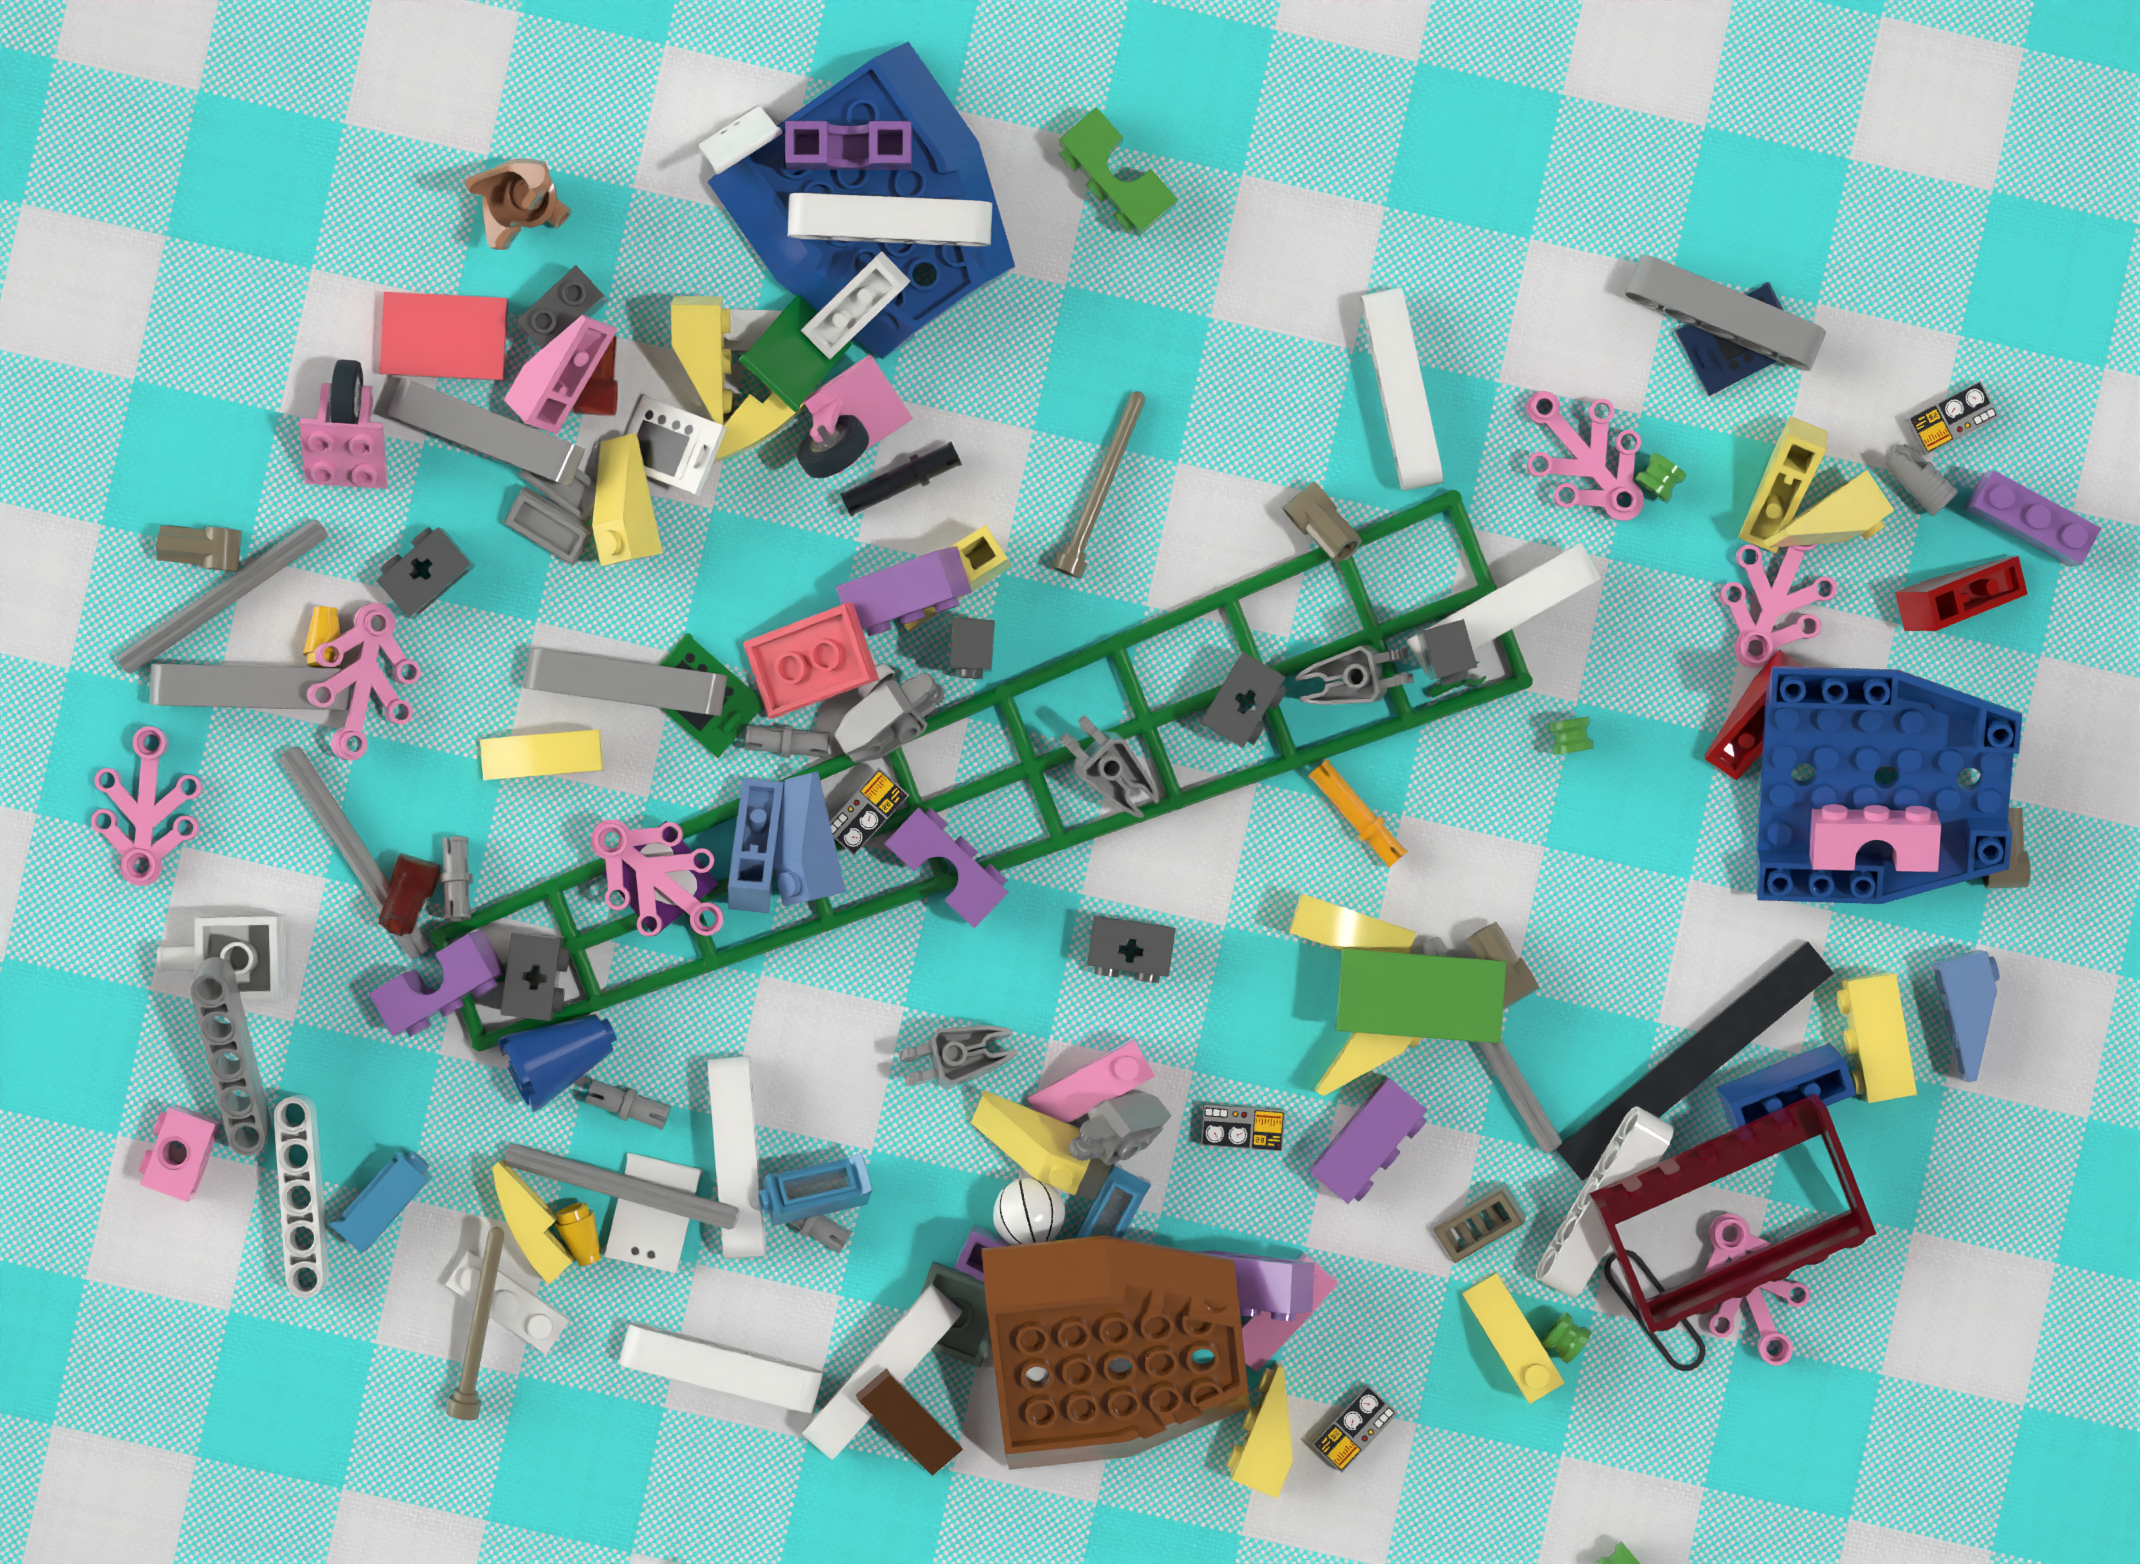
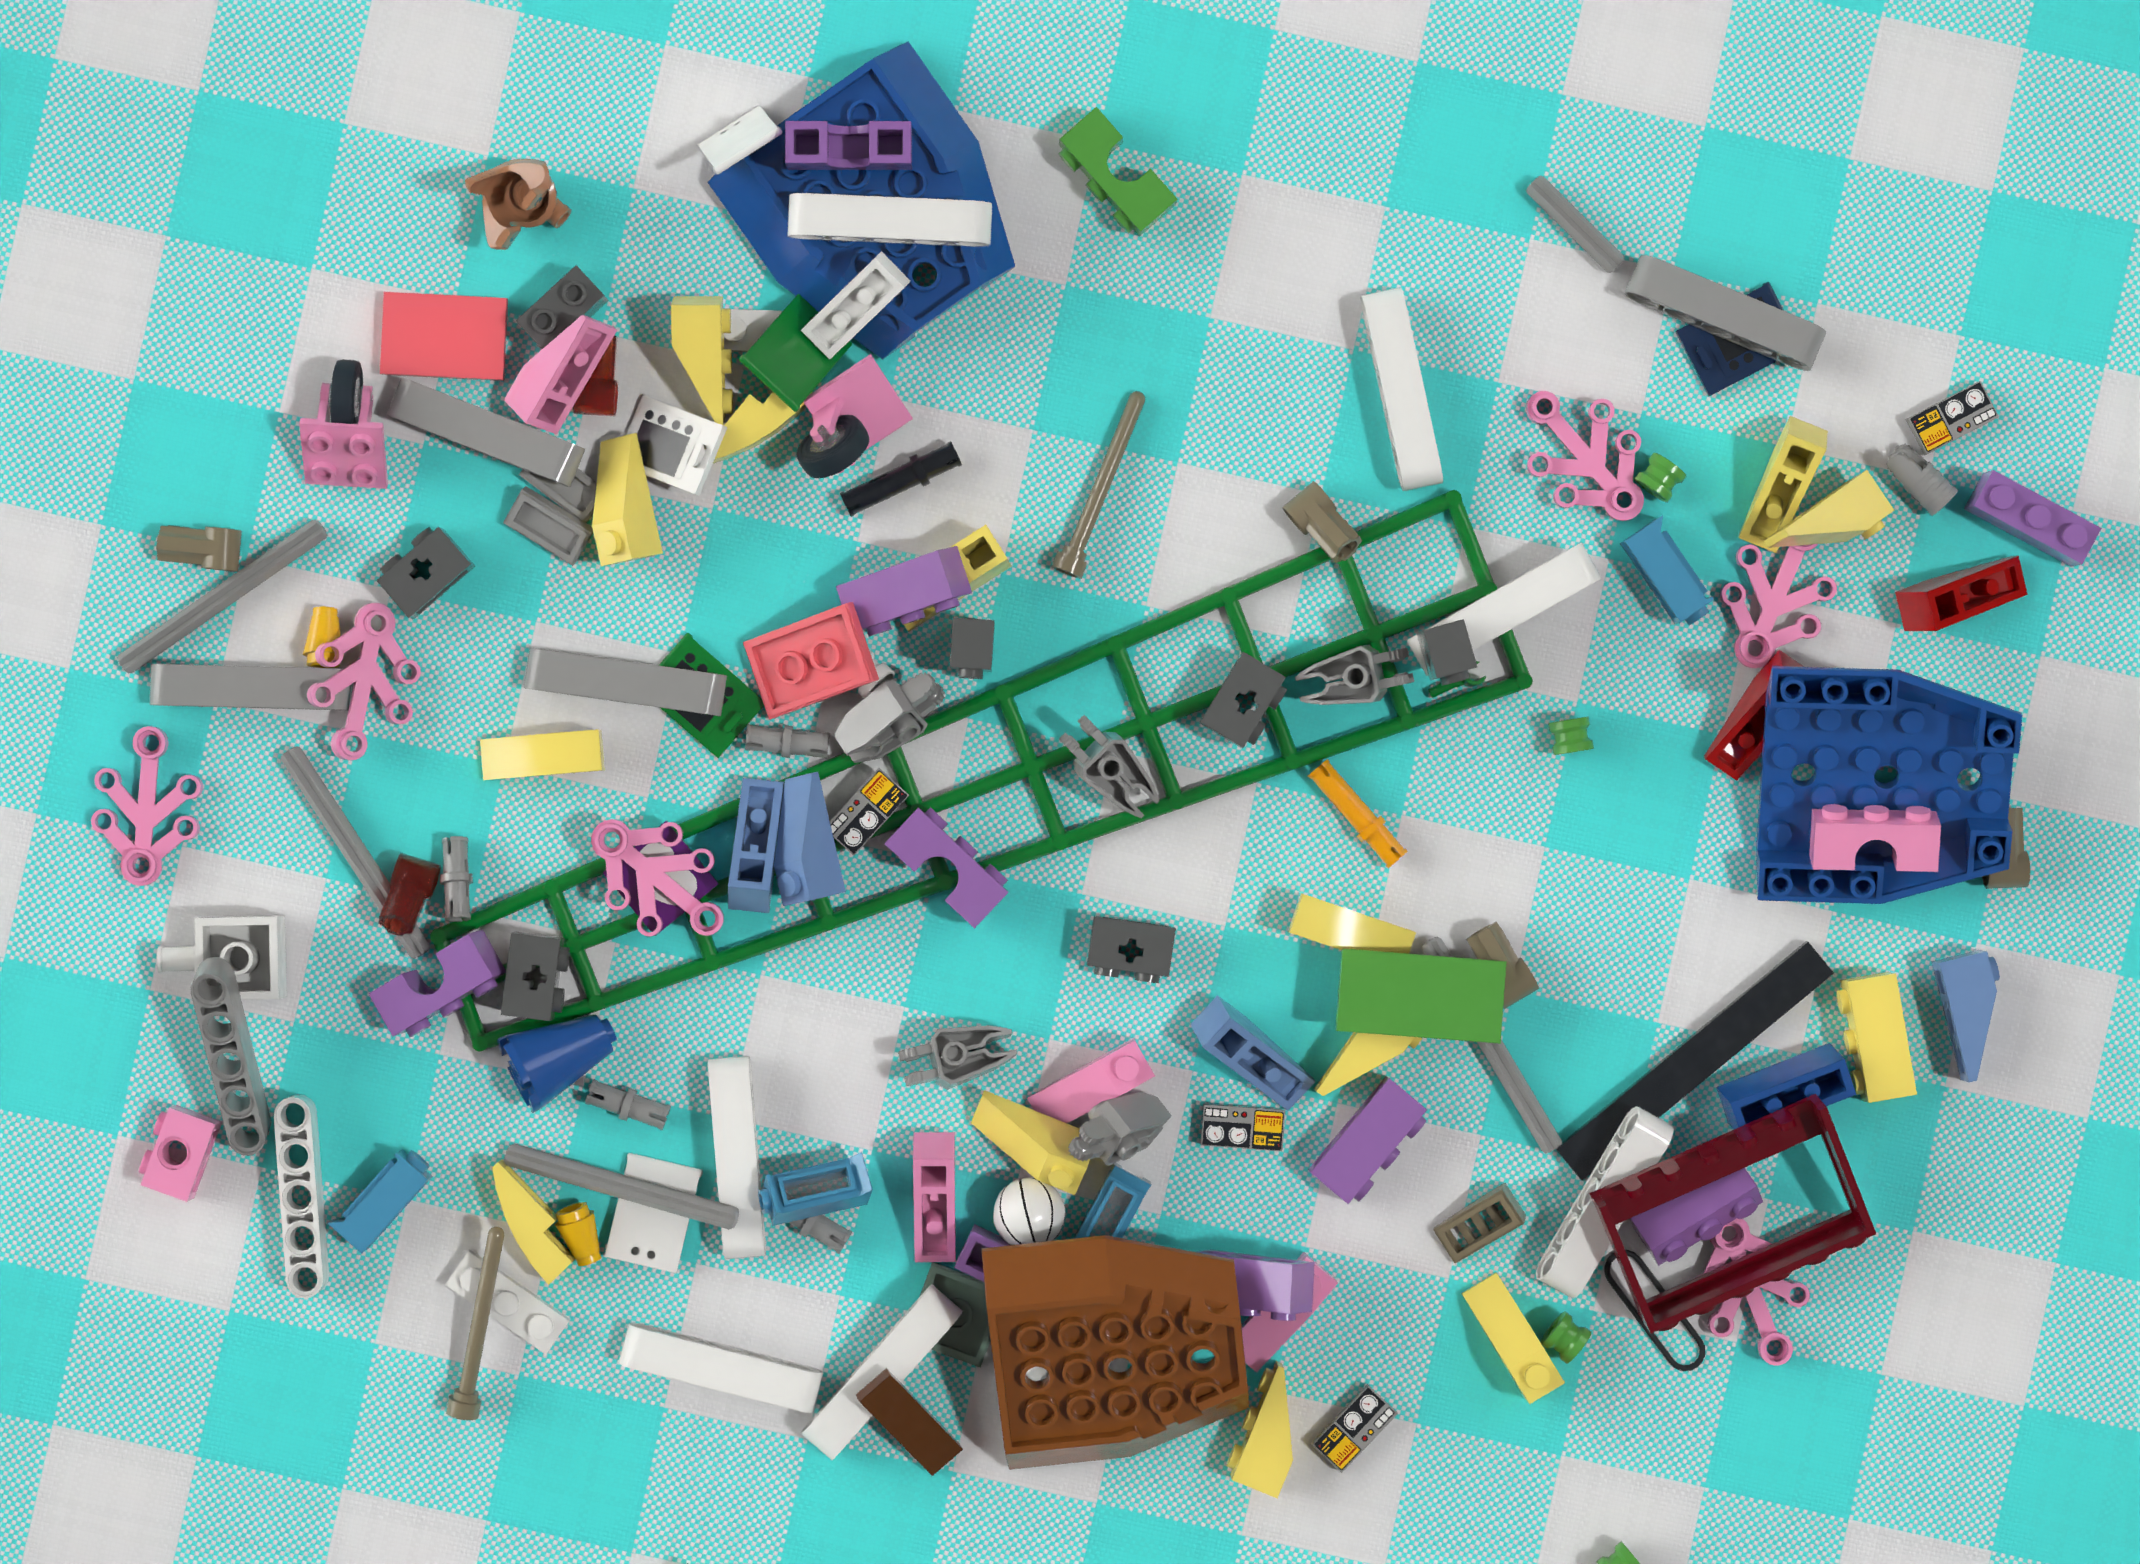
(934, 1196): none -> bright pink slope
(1250, 1053): none -> medium blue slope
(1575, 224): none -> light grey axle
(1667, 573): none -> dark azure window
(1696, 1215): none -> medium lavender brick

